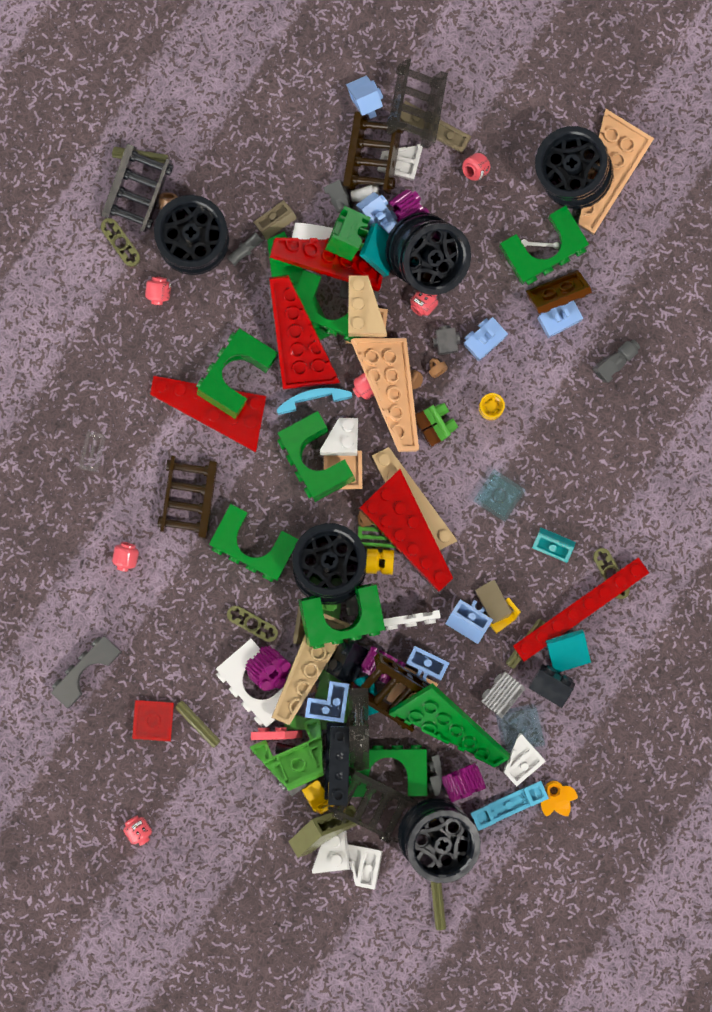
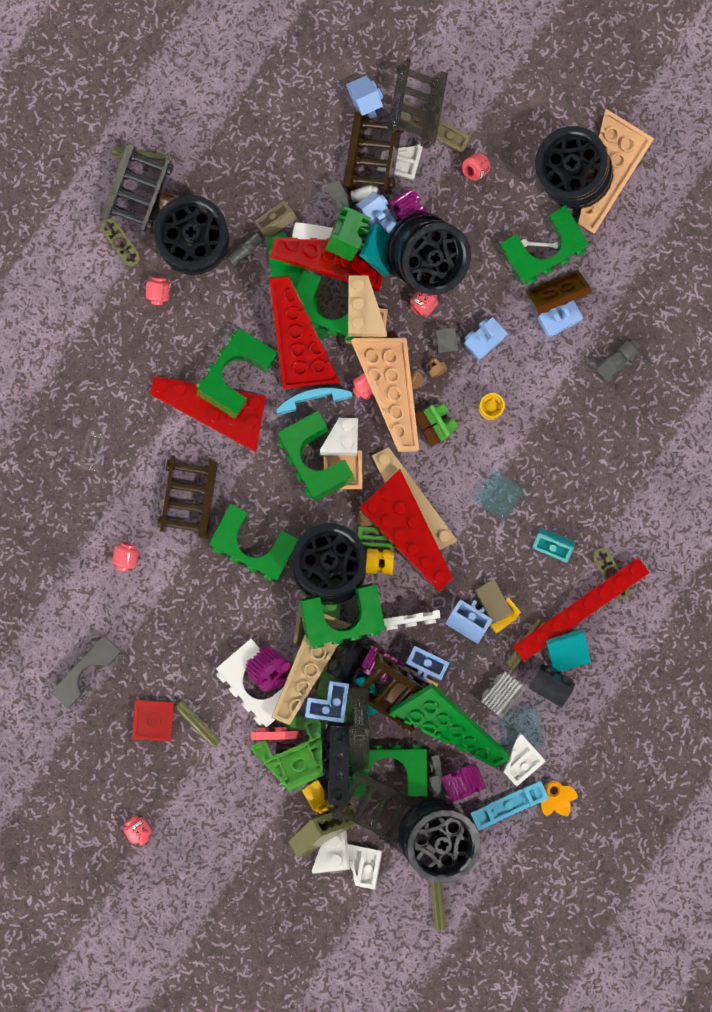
(242, 612): olive beam -> none

